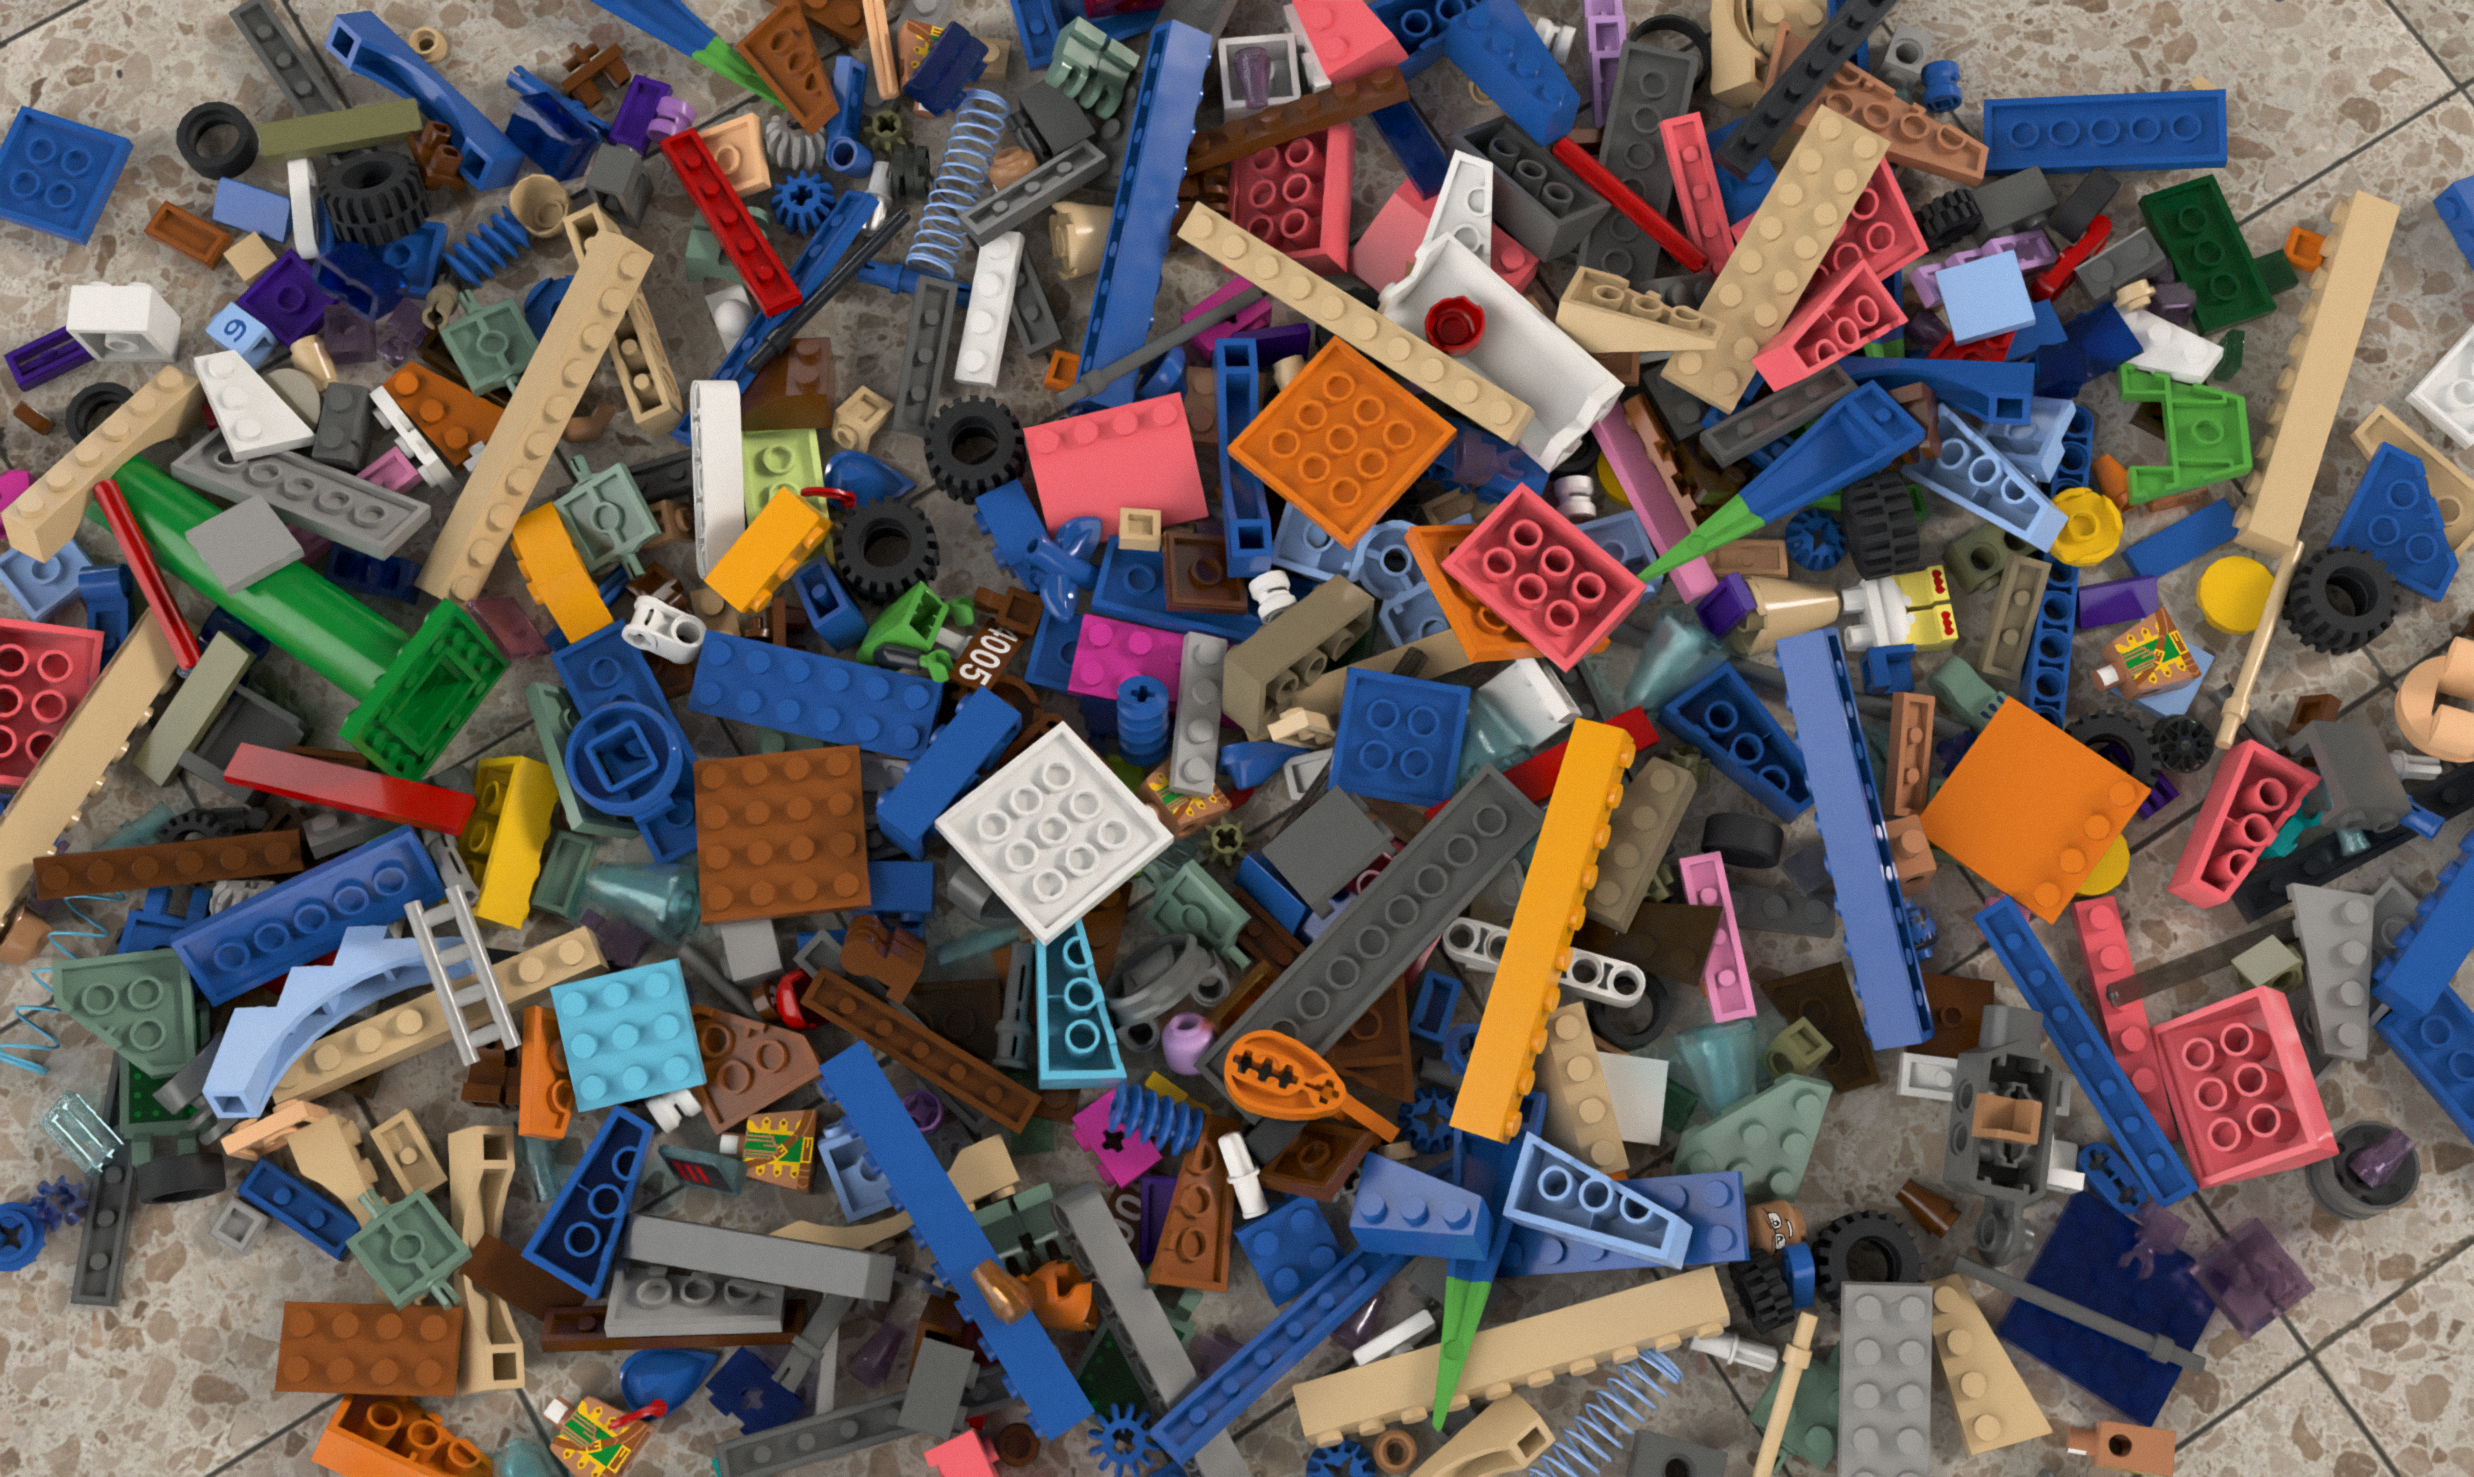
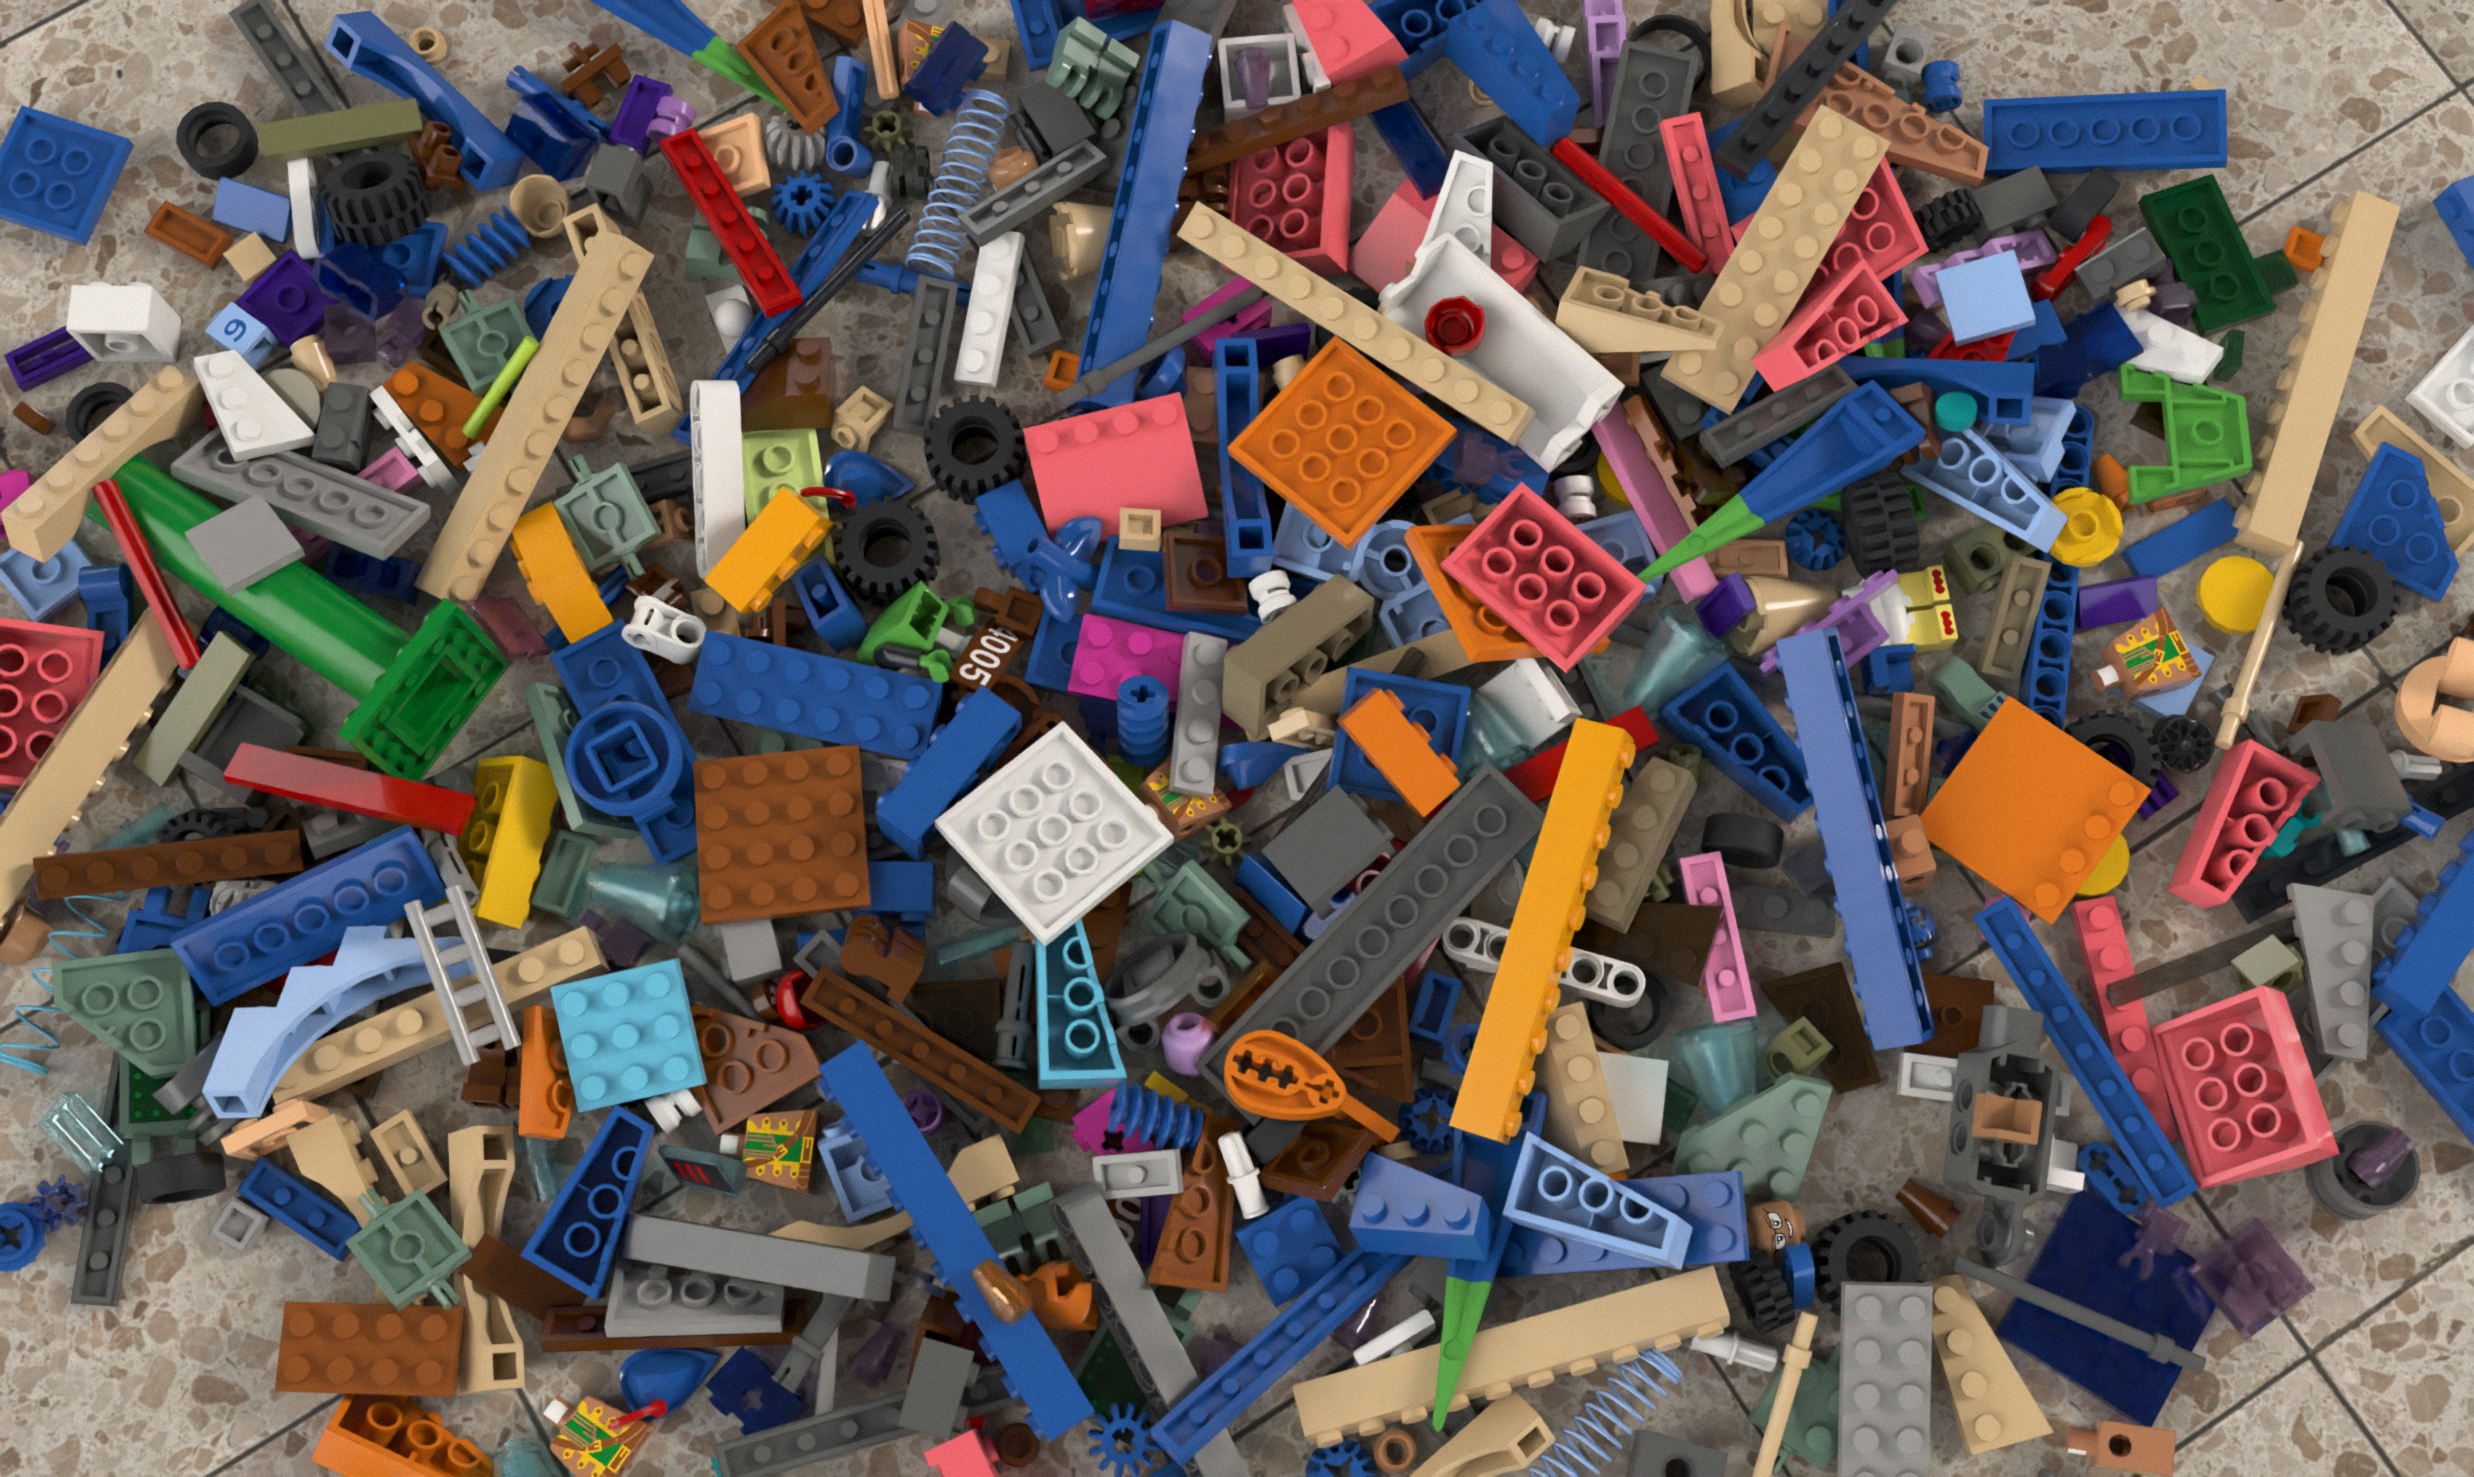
(500, 387): none -> lime bar
(1138, 1174): none -> light grey plate
(1400, 750): none -> orange brick
(1856, 624): none -> medium lavender bracket
(1956, 411): none -> teal tile

